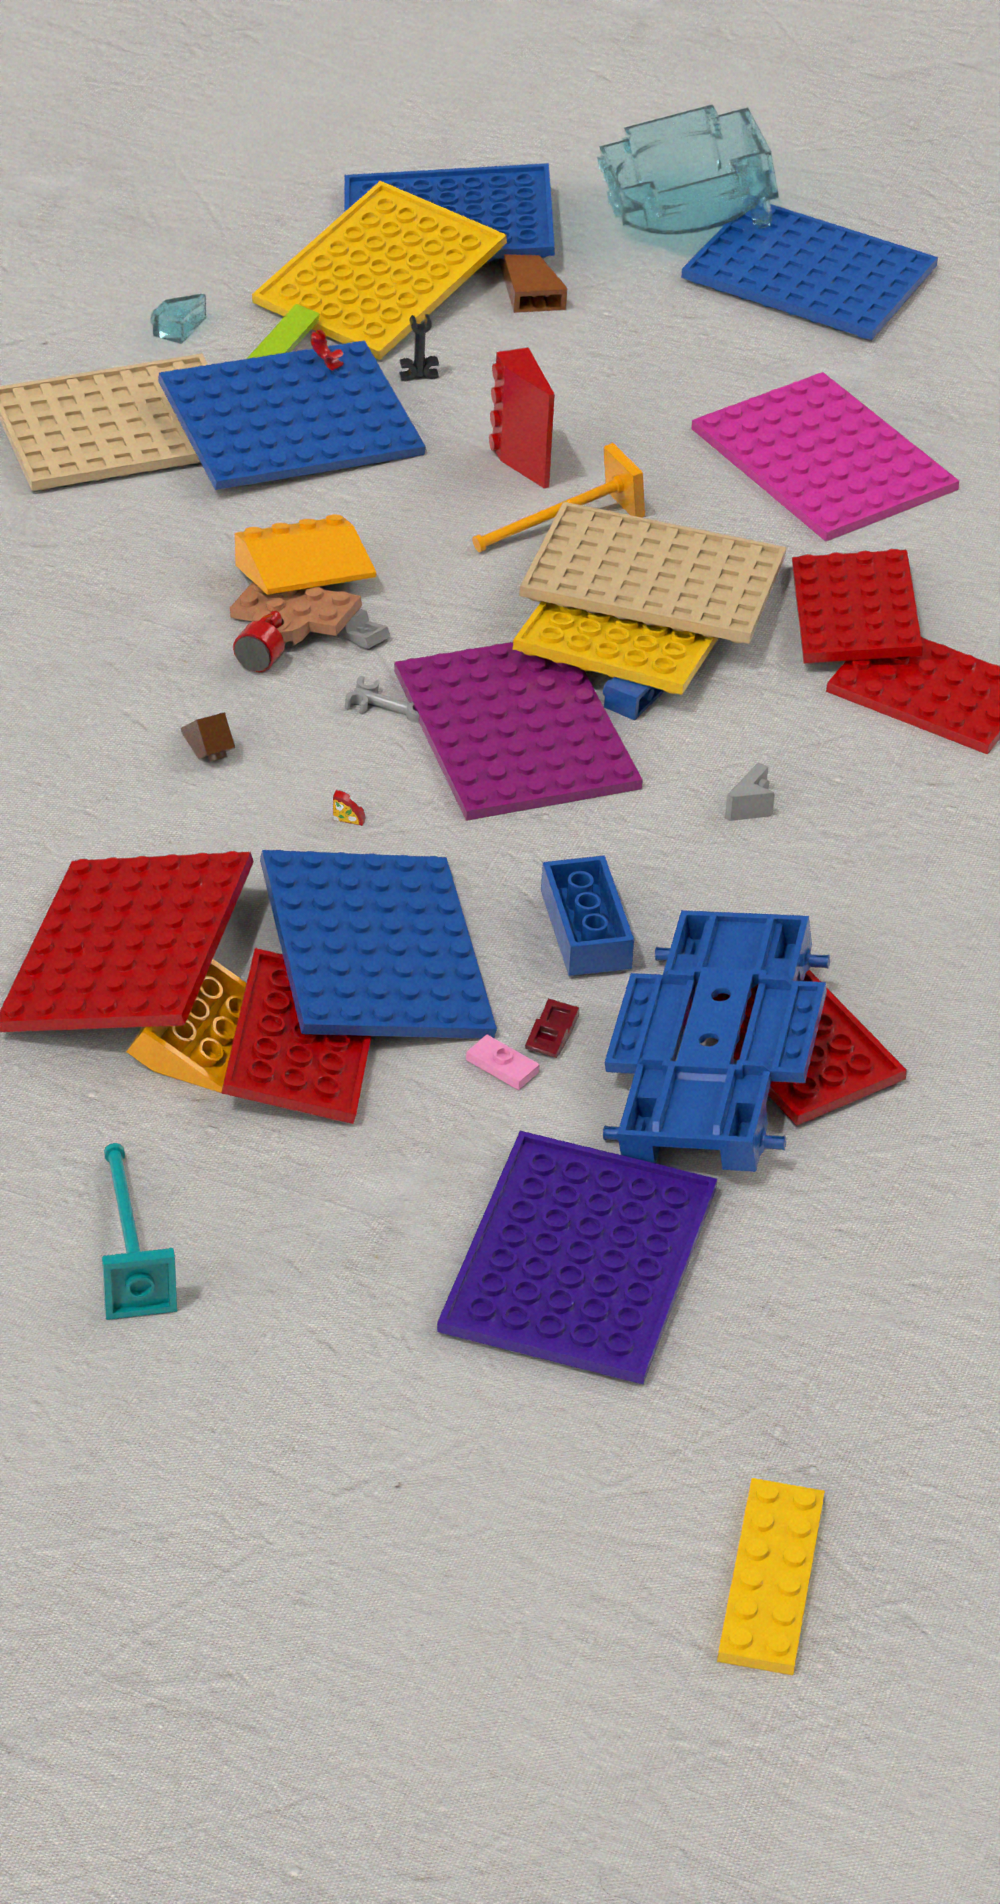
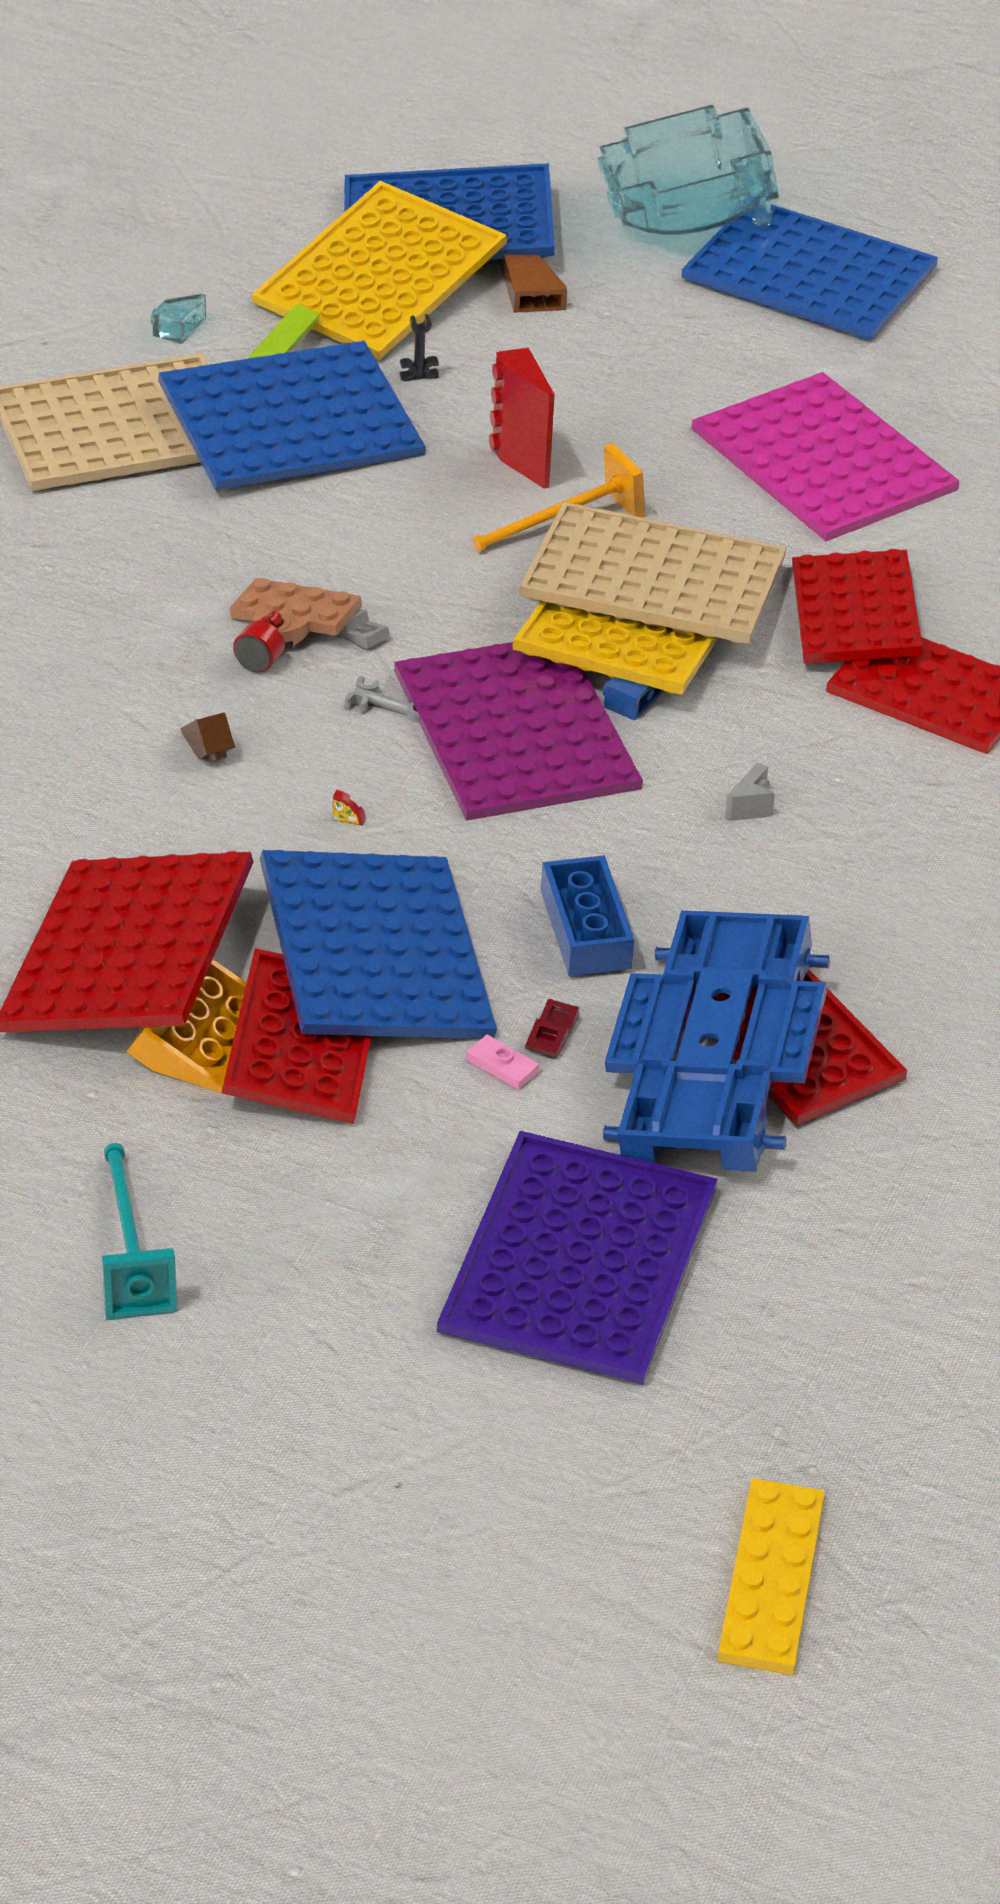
(302, 554): light orange slope -> none
(320, 346): red arm -> none

